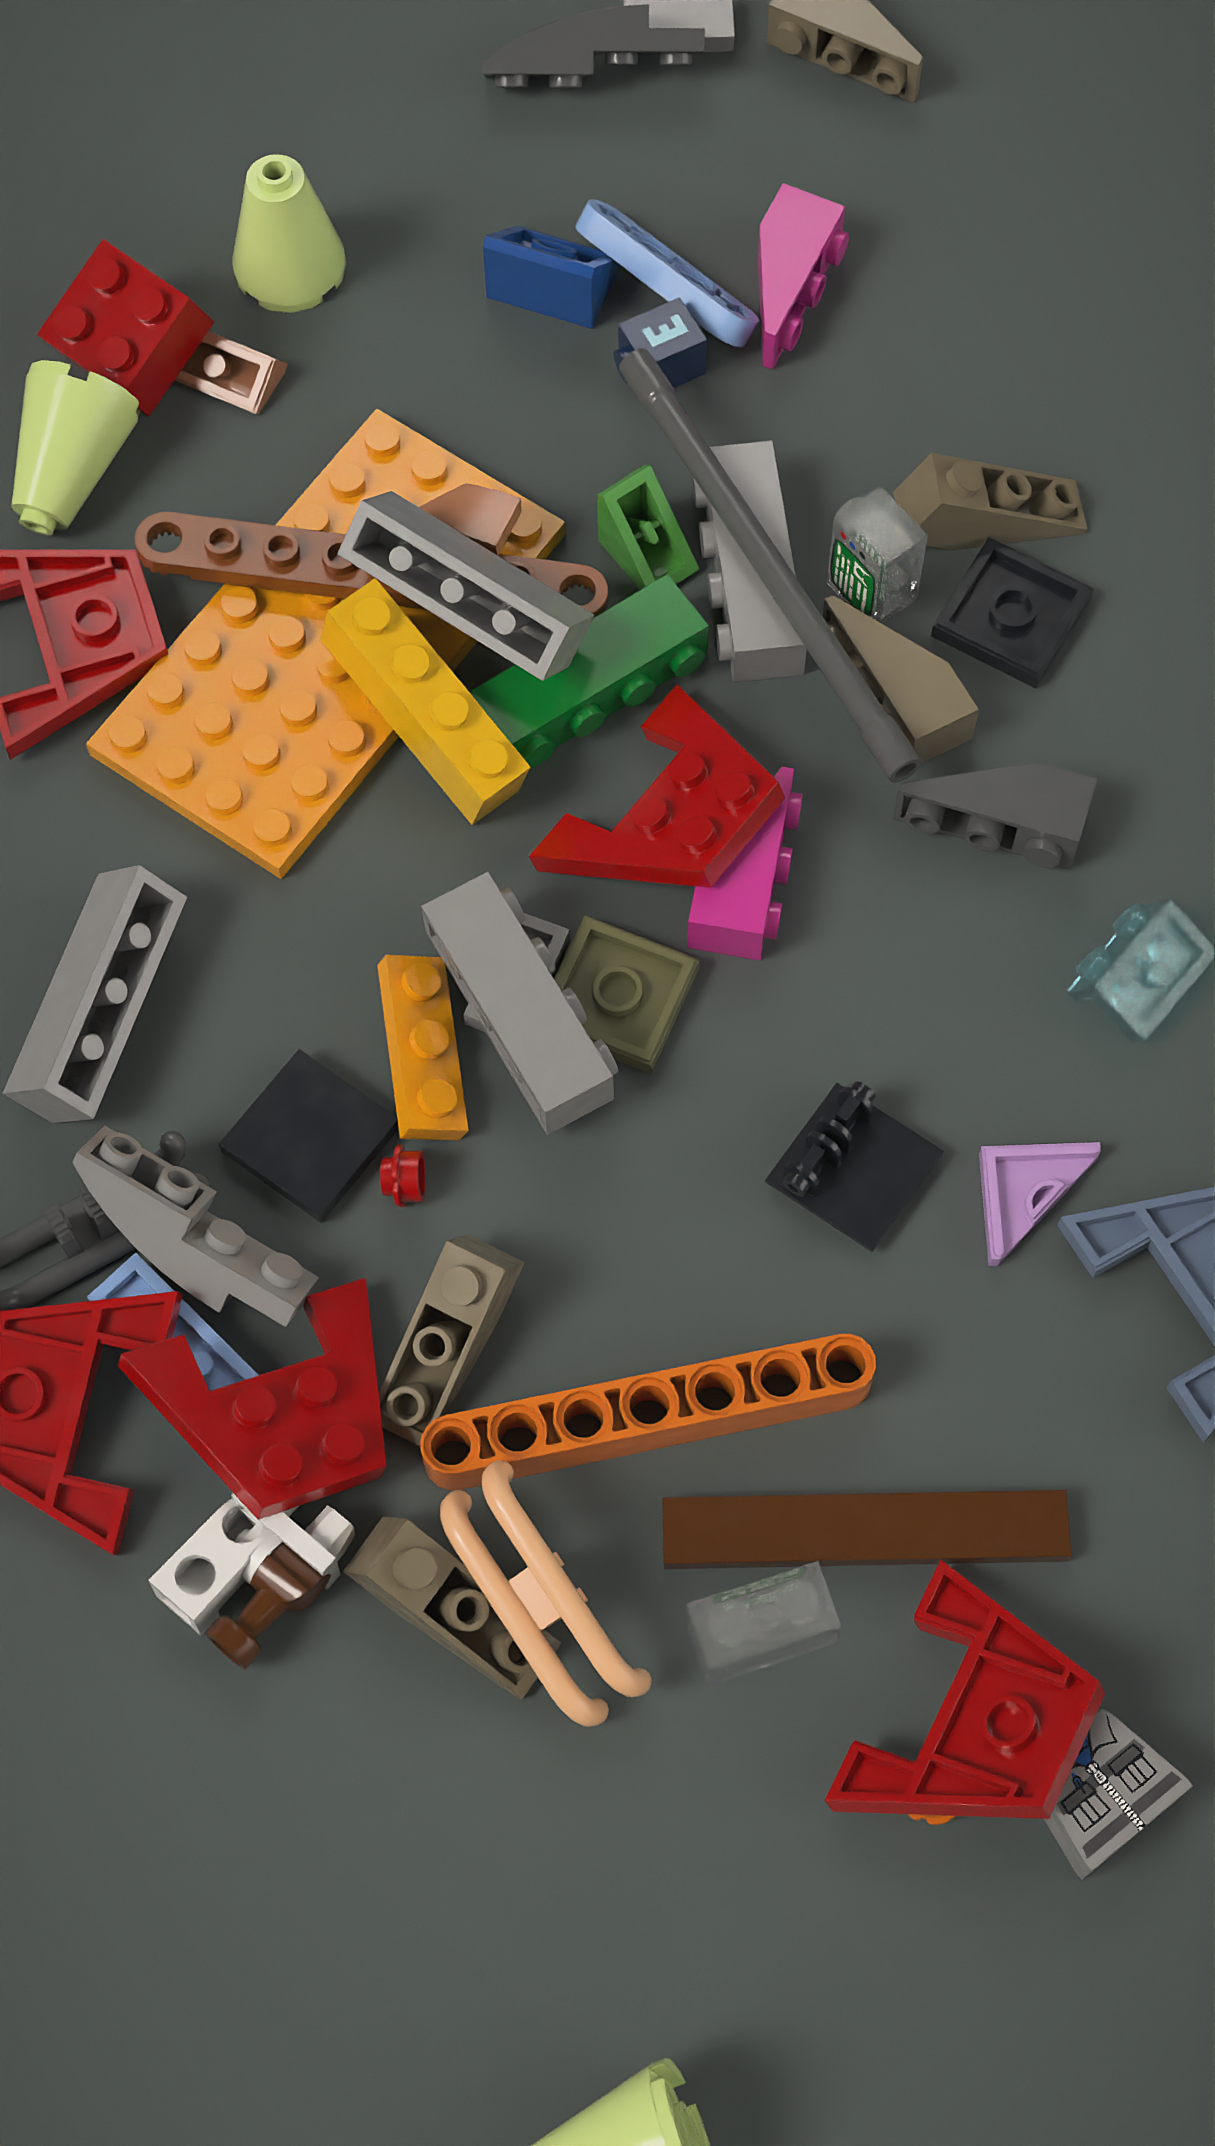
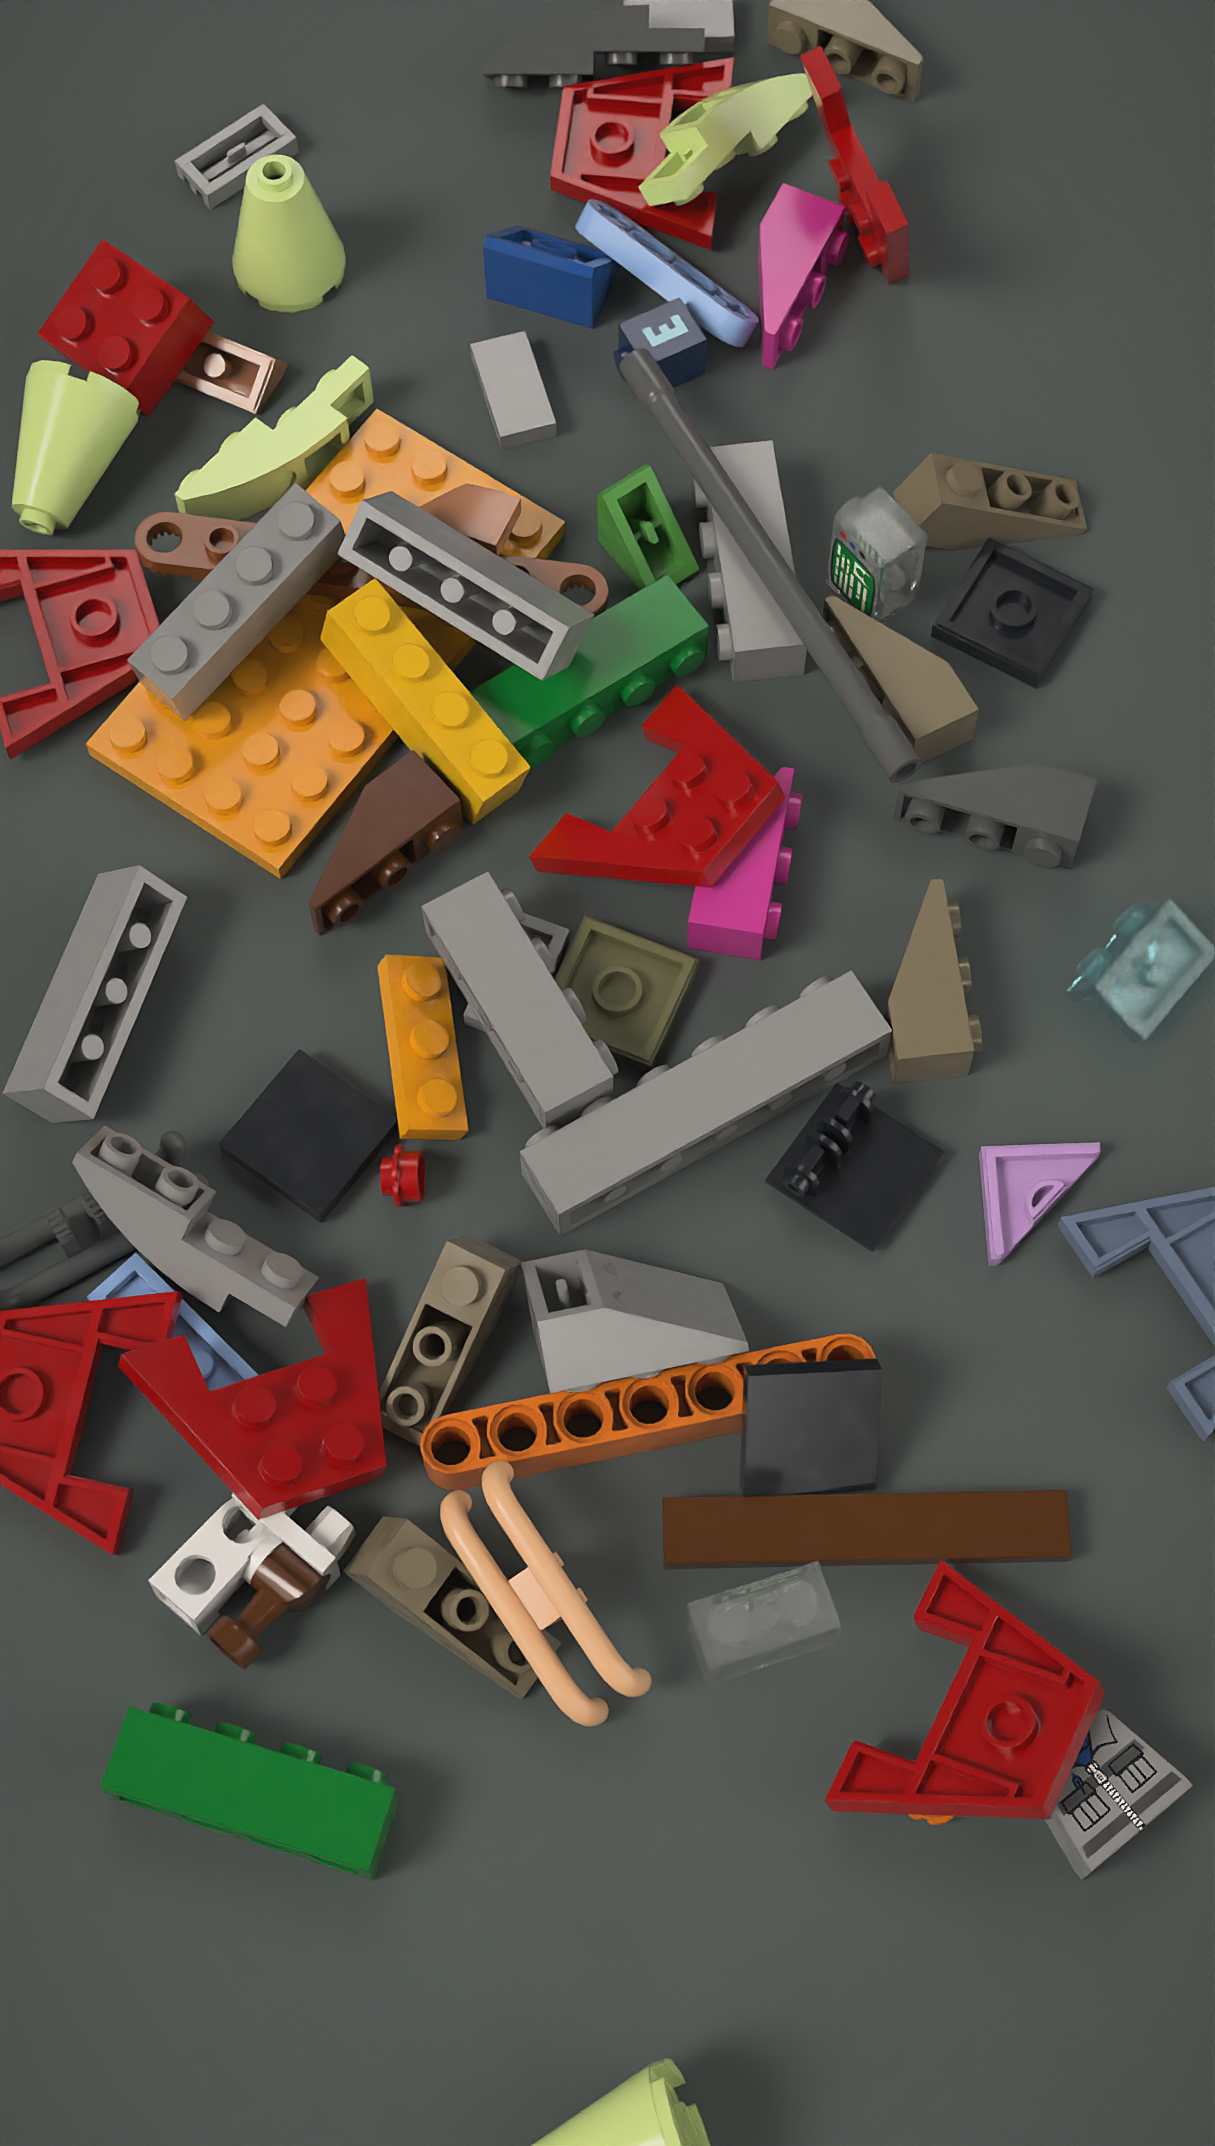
(230, 174): none -> light grey tile
(239, 602): none -> light grey brick
(252, 1791): none -> green brick
(264, 463): none -> yellowish green slope
(391, 829): none -> reddish brown slope
(513, 390): none -> light grey tile
(613, 143): none -> red wing
(623, 1319): none -> light grey slope
(704, 1101): none -> light grey brick
(718, 129): none -> yellowish green slope
(810, 1427): none -> black tile
(866, 200): none -> red wing
(927, 1003): none -> dark tan slope

